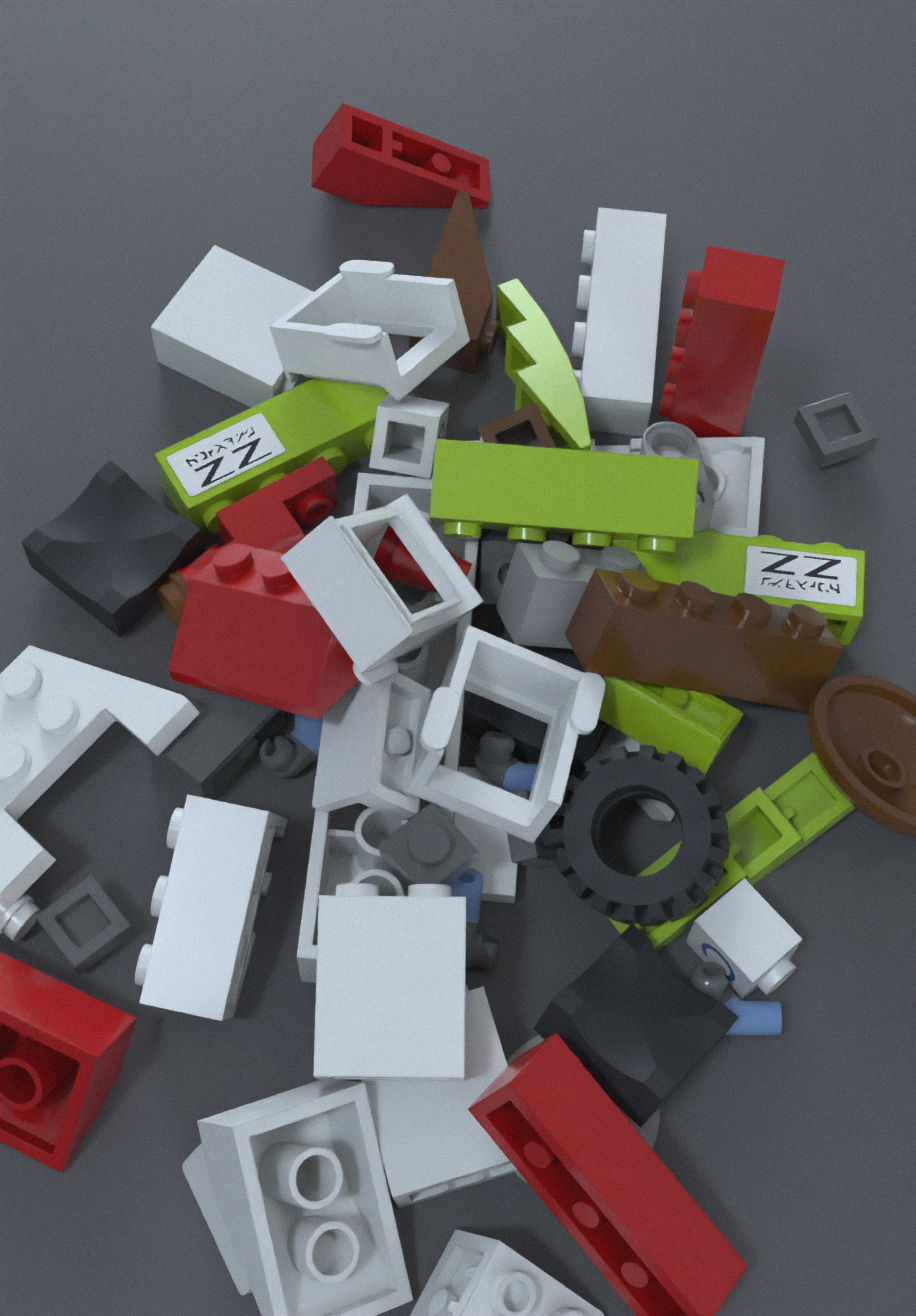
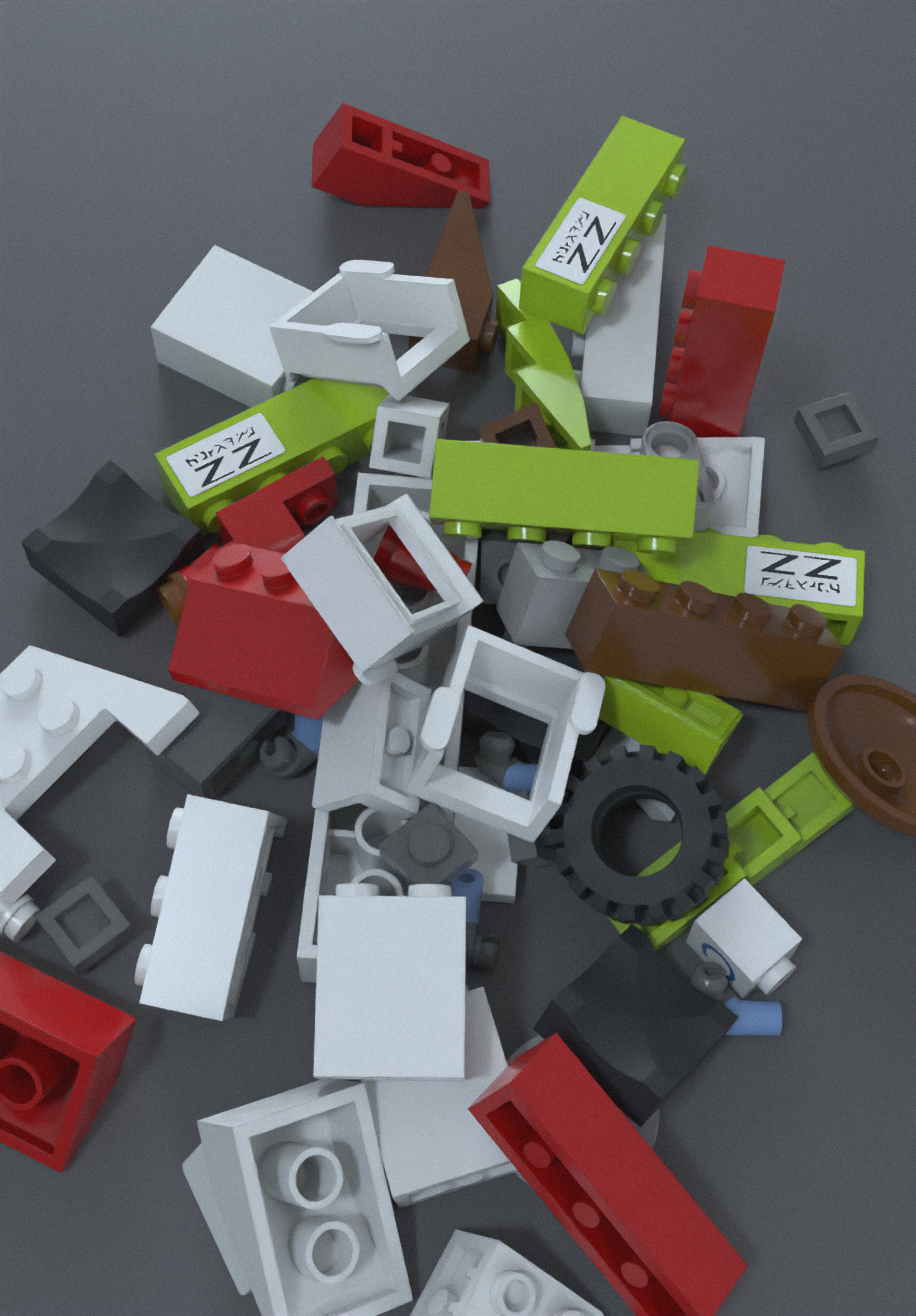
(603, 225): none -> lime brick

